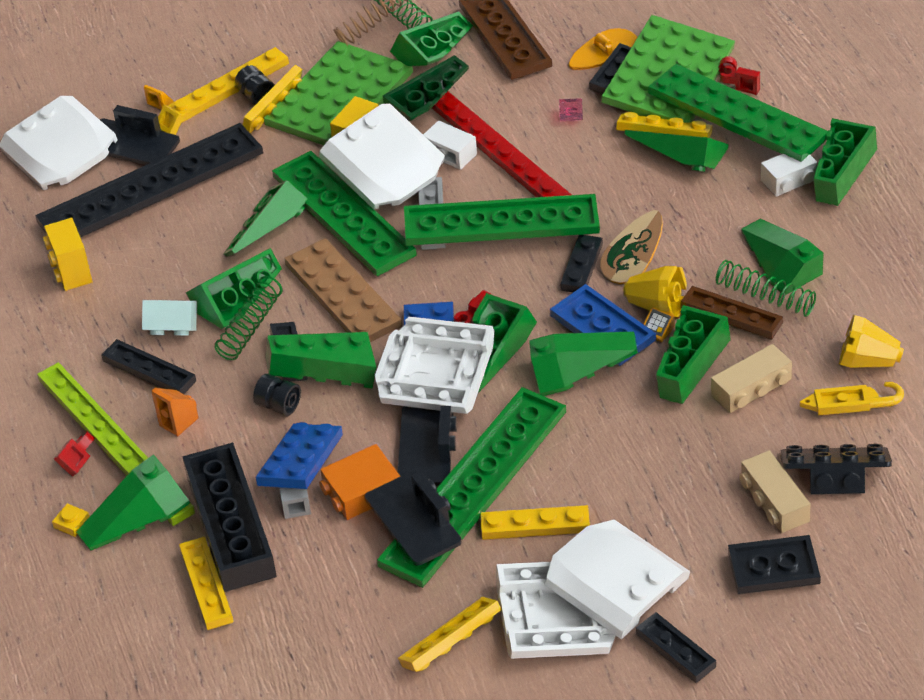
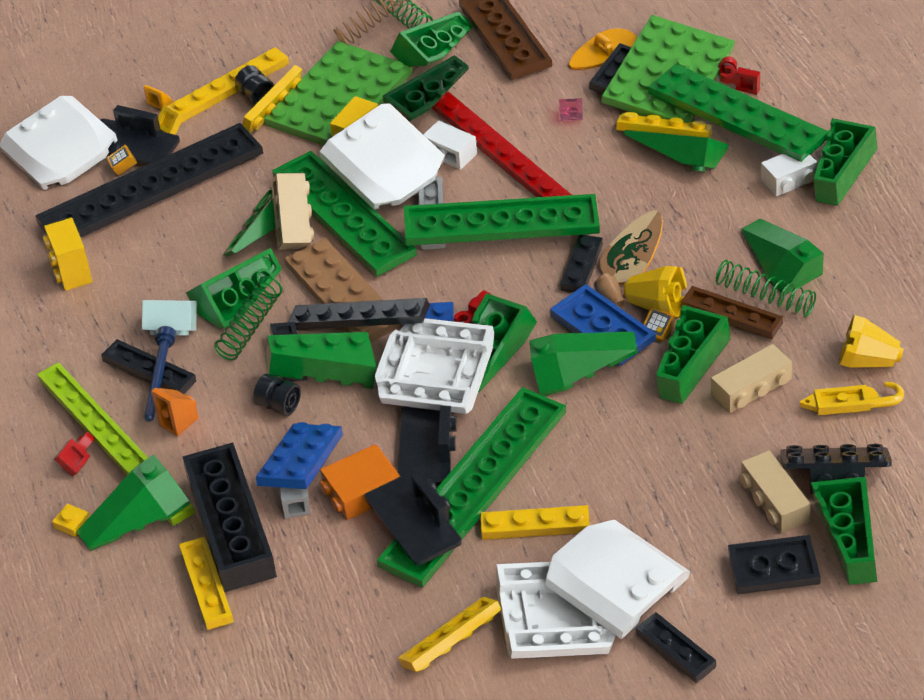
(121, 160): none -> light orange slope
(164, 338): none -> dark blue piece
(292, 211): none -> tan brick
(360, 313): none -> black plate
(610, 289): none -> medium nougat cone
(847, 520): none -> green wedge

